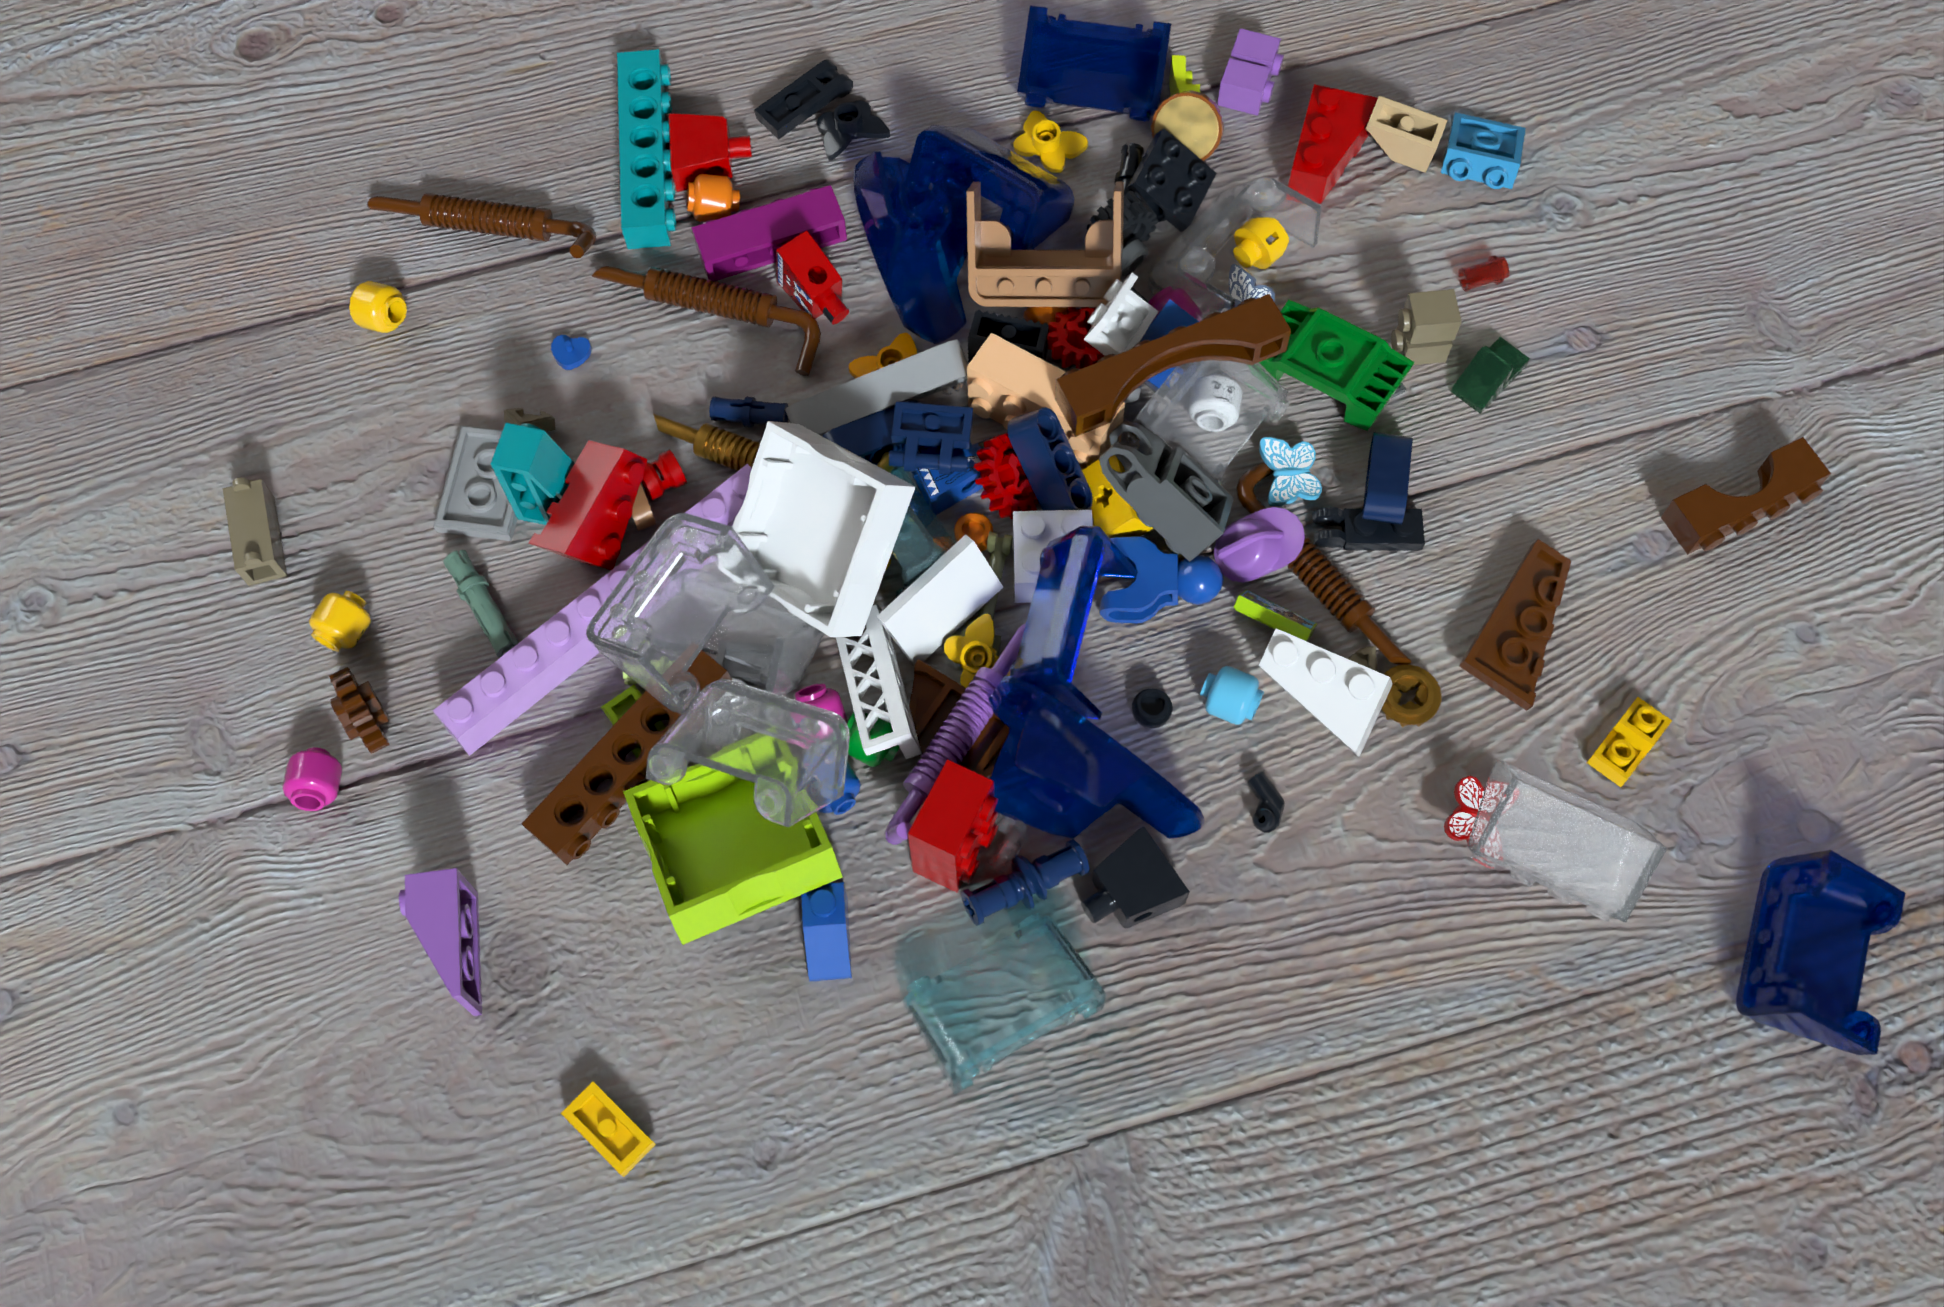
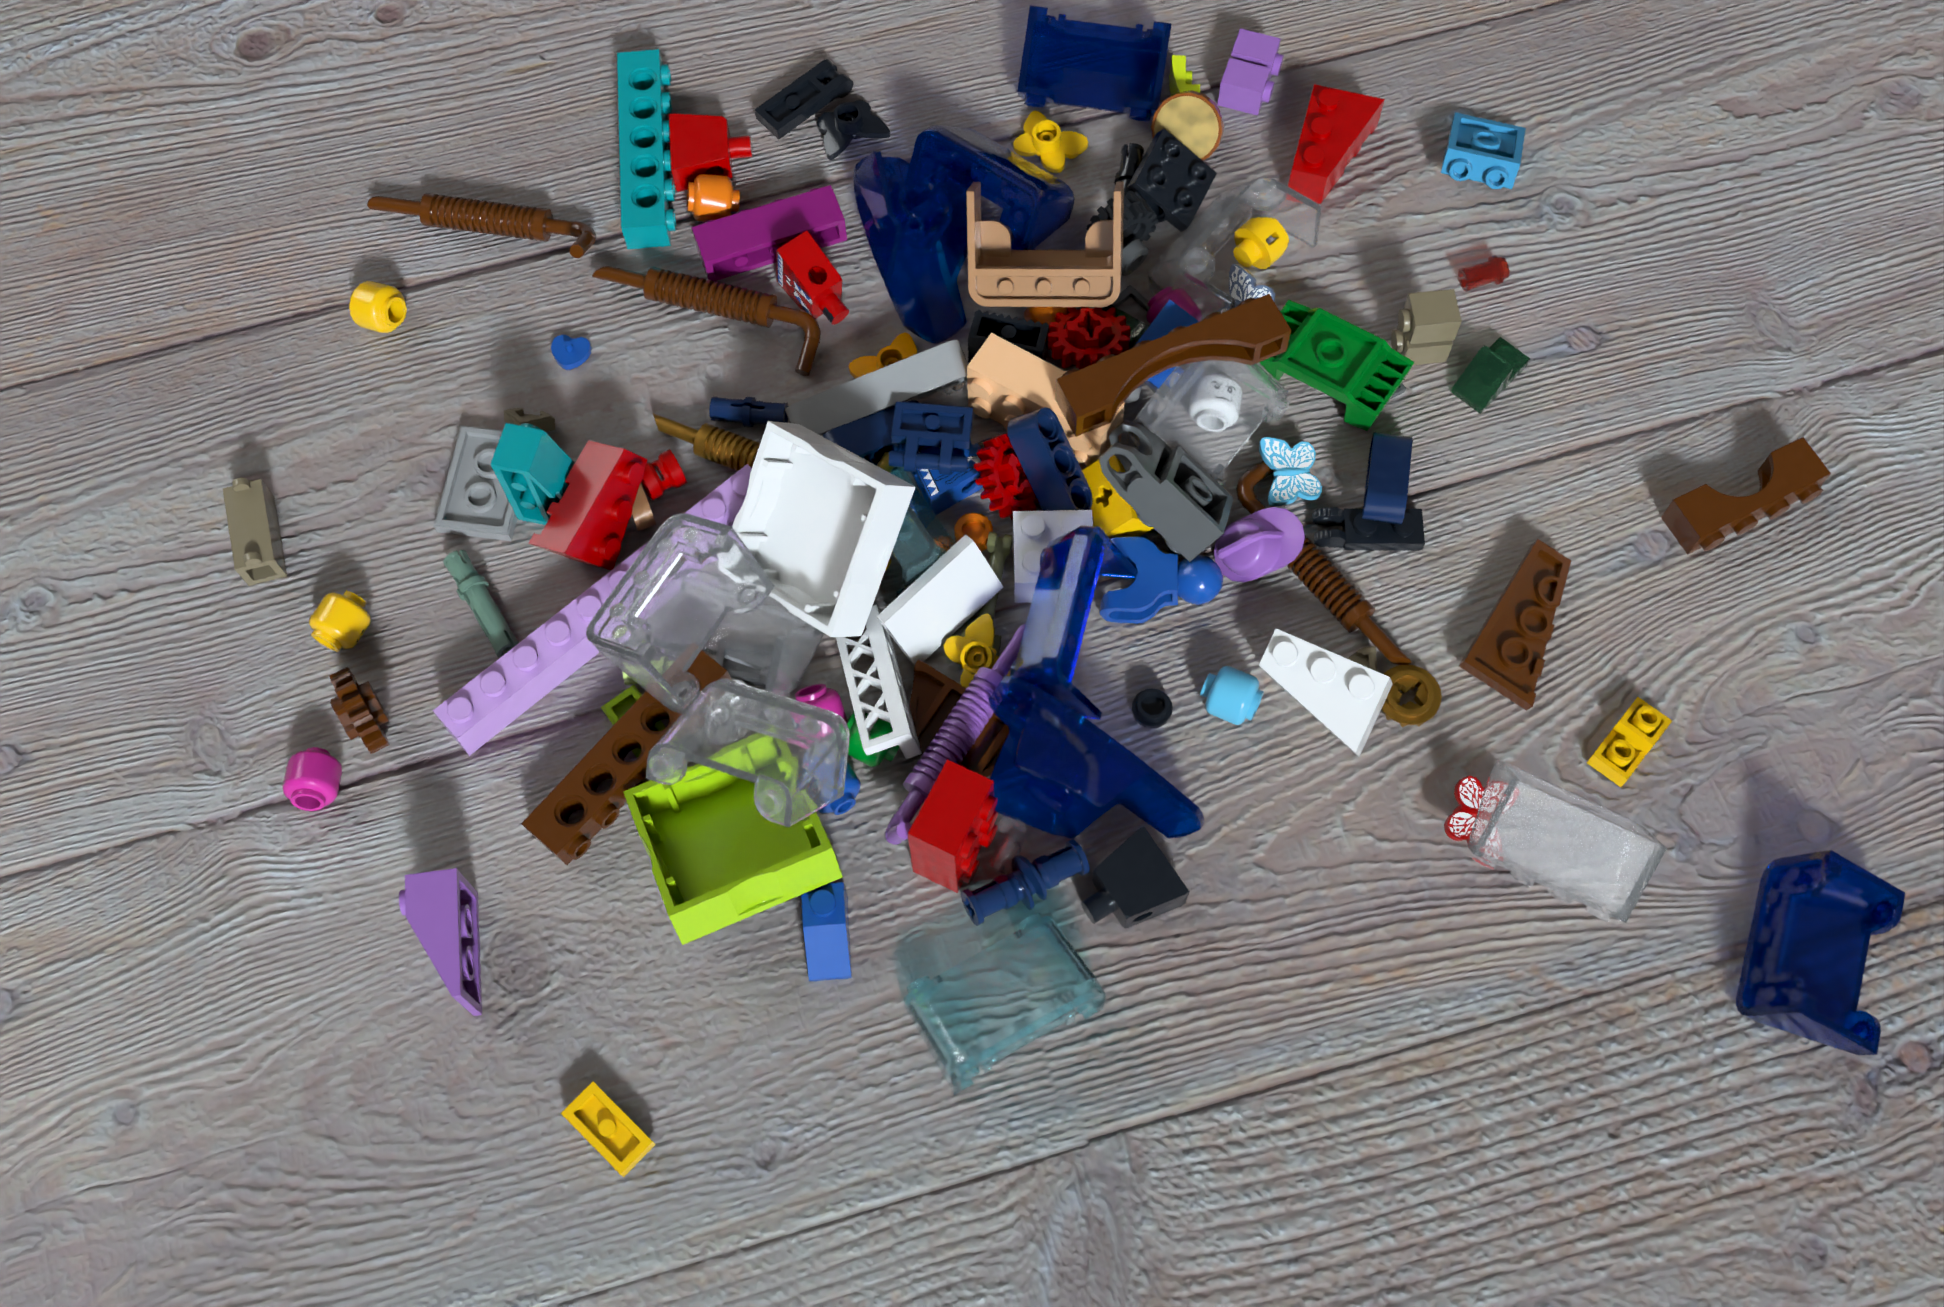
(1121, 321): white bracket -> none
(1270, 803): black arm -> none
(1274, 615): lime tile -> none
(1406, 133): tan slope -> none

